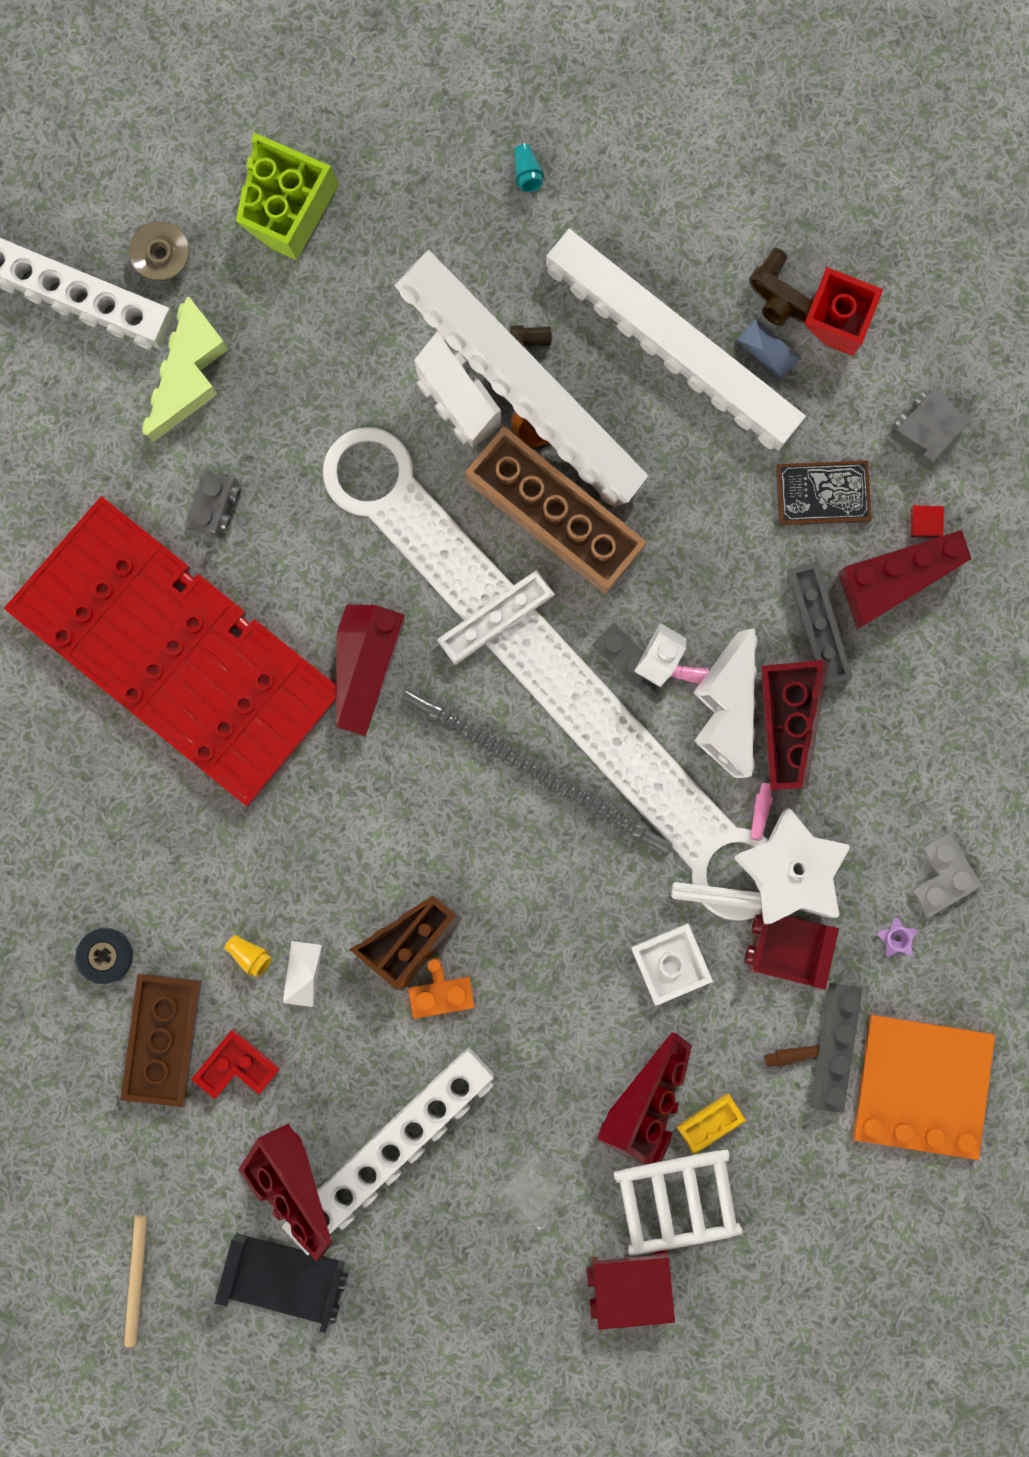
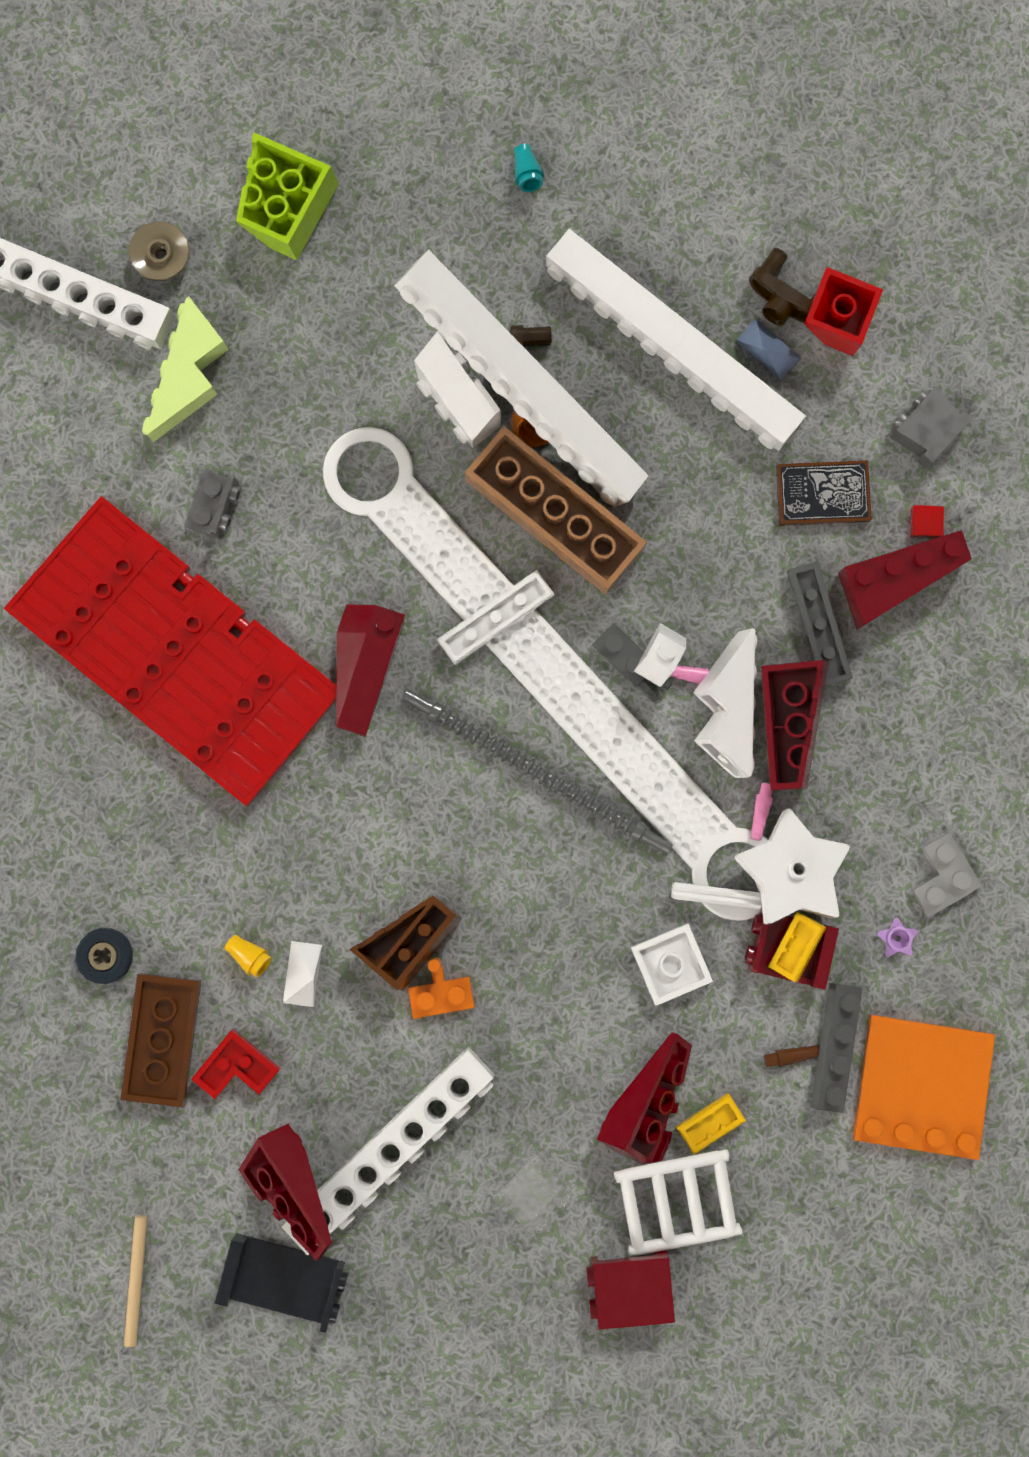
(797, 947): none -> yellow plate

